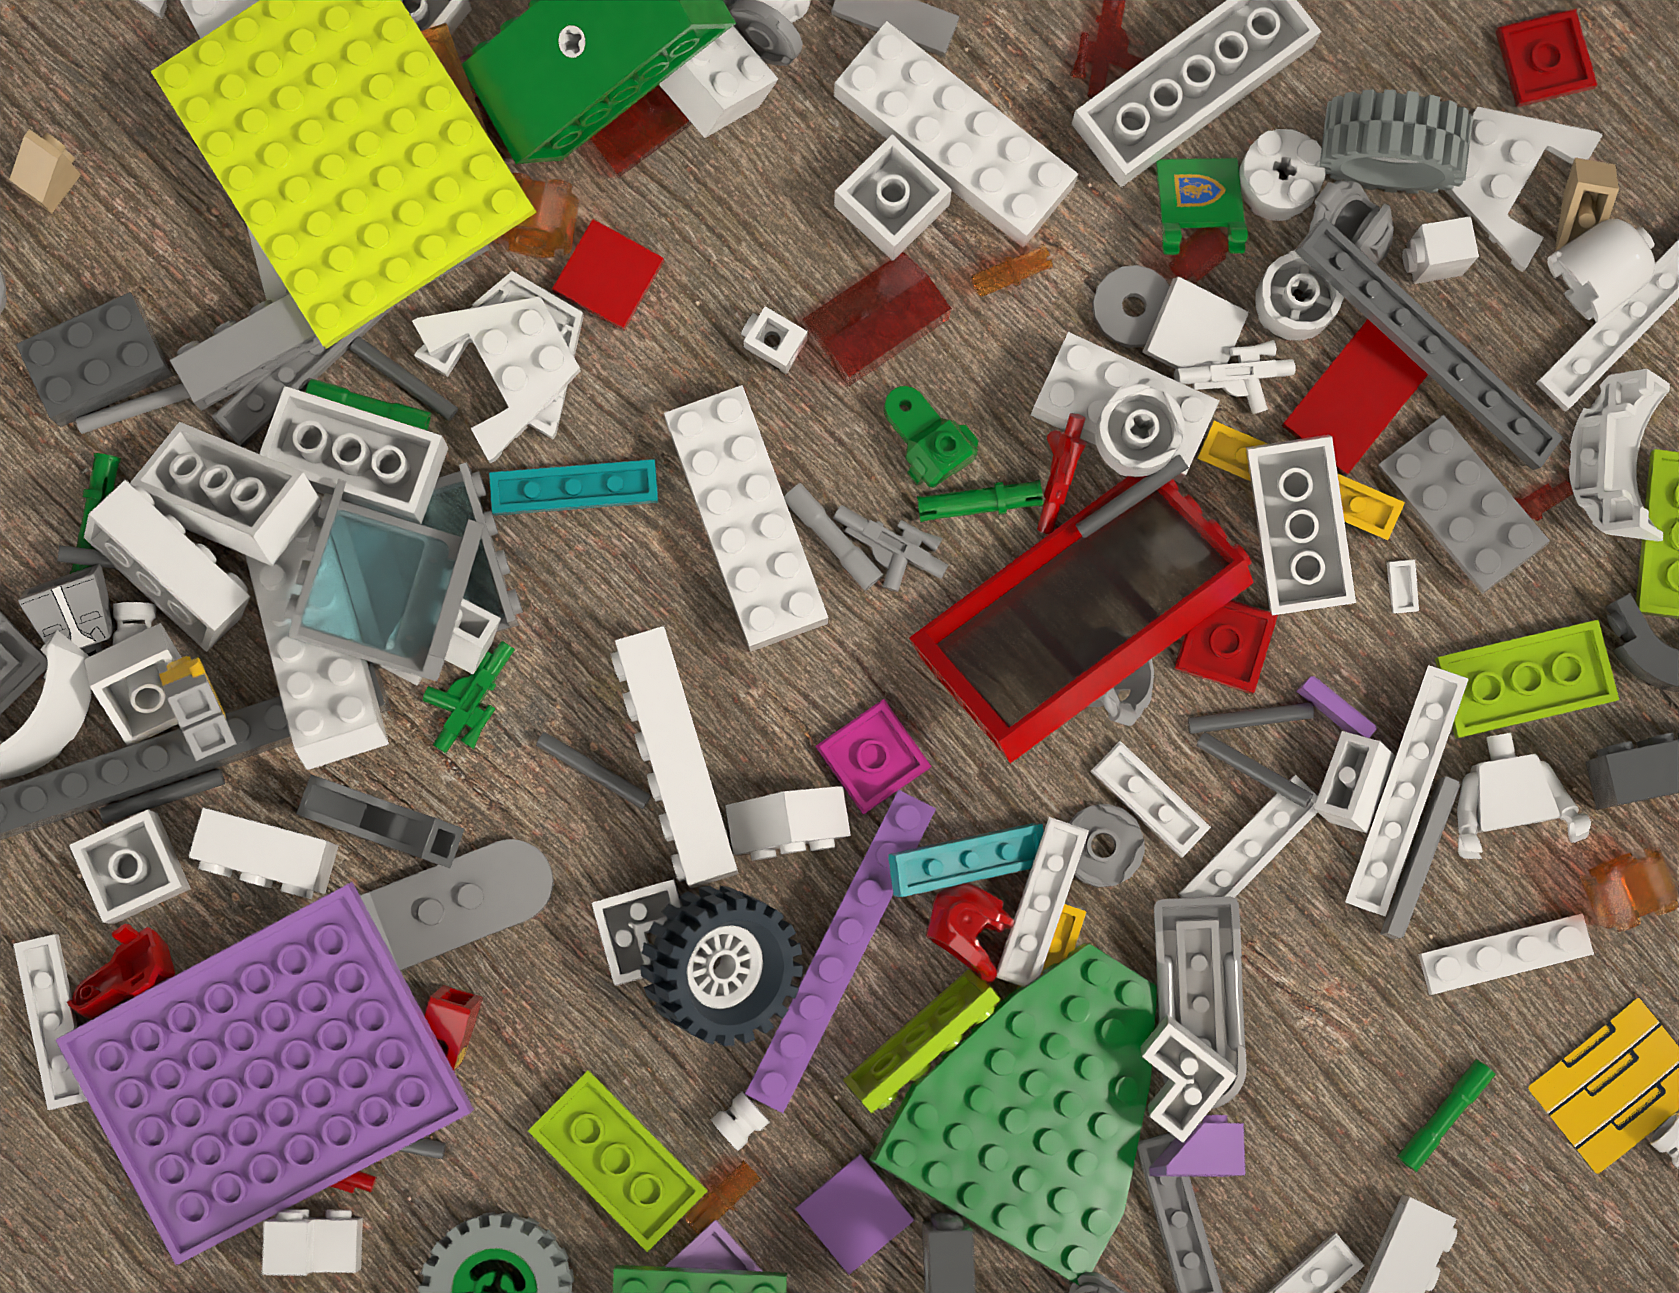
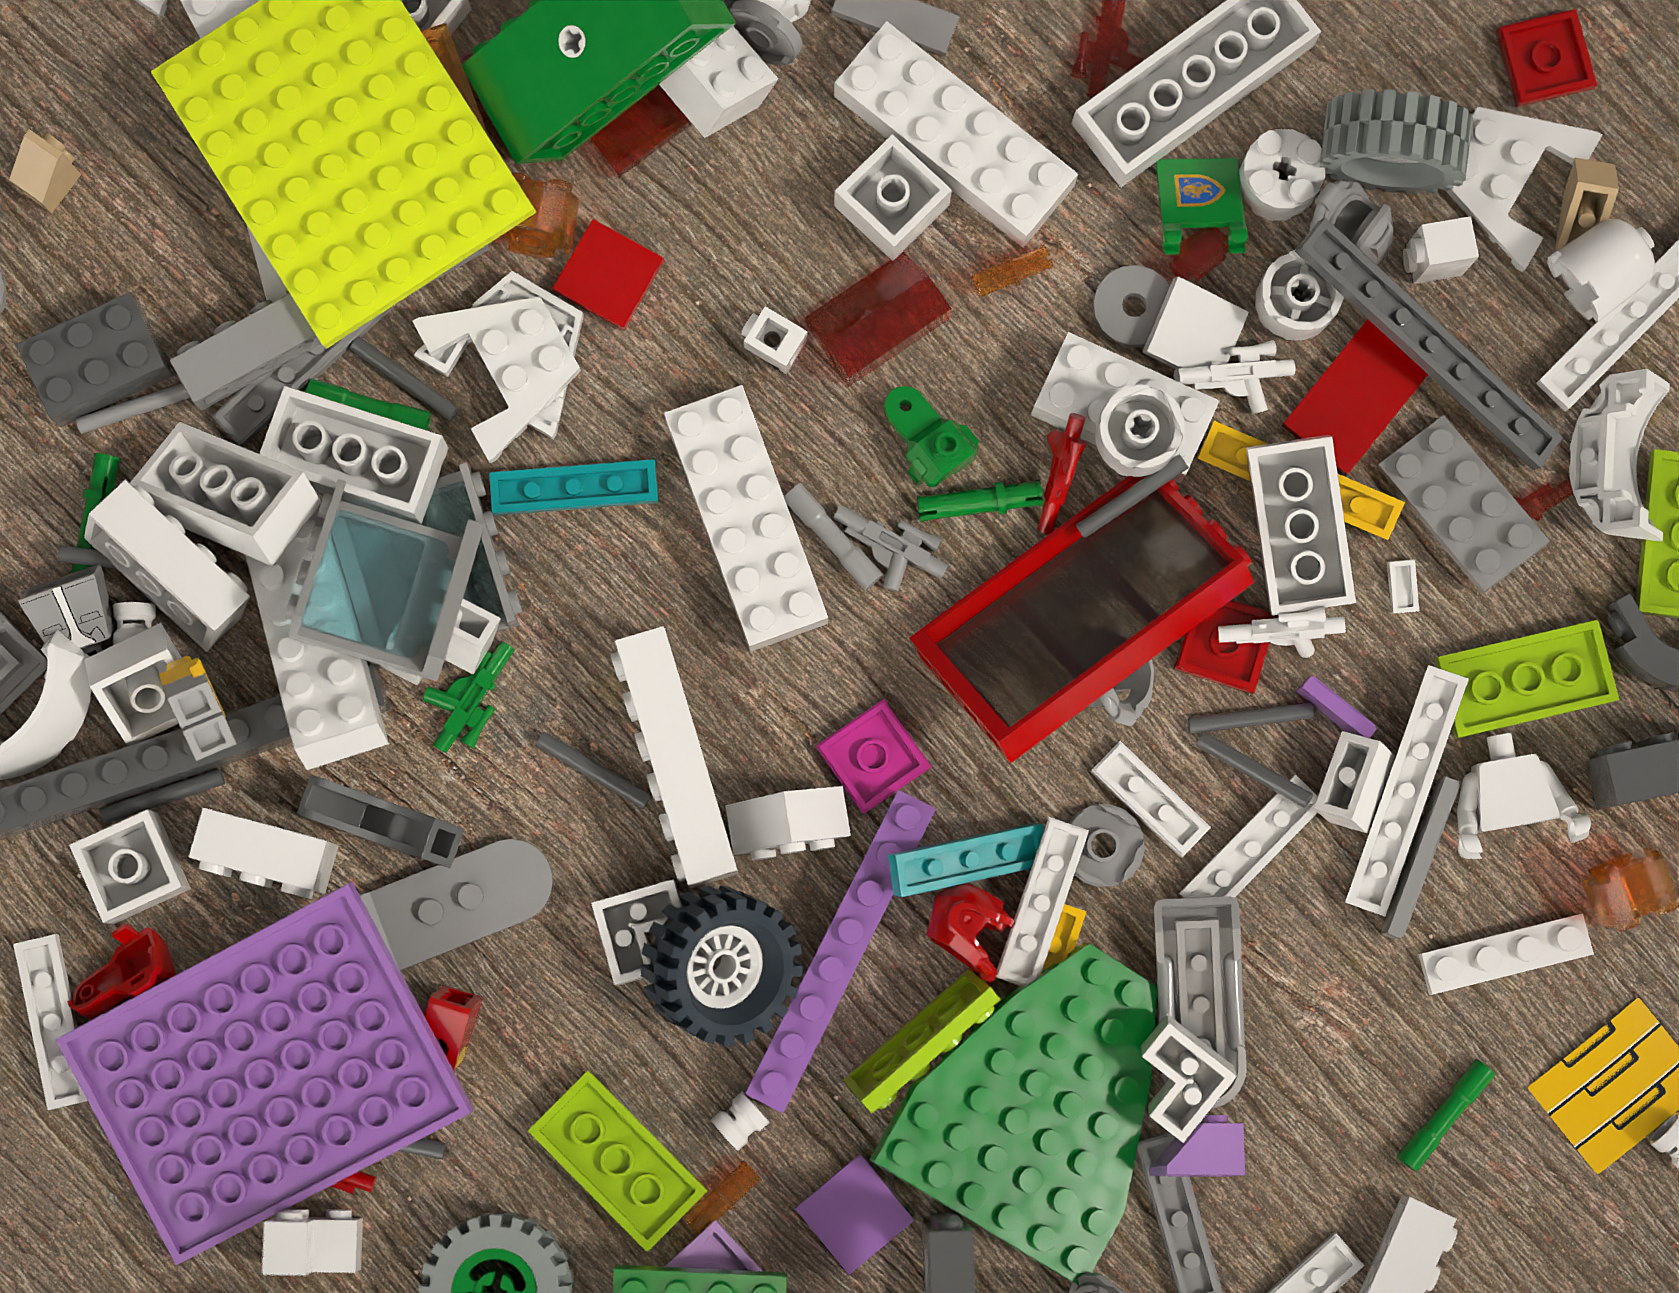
(1286, 630): none -> white piece

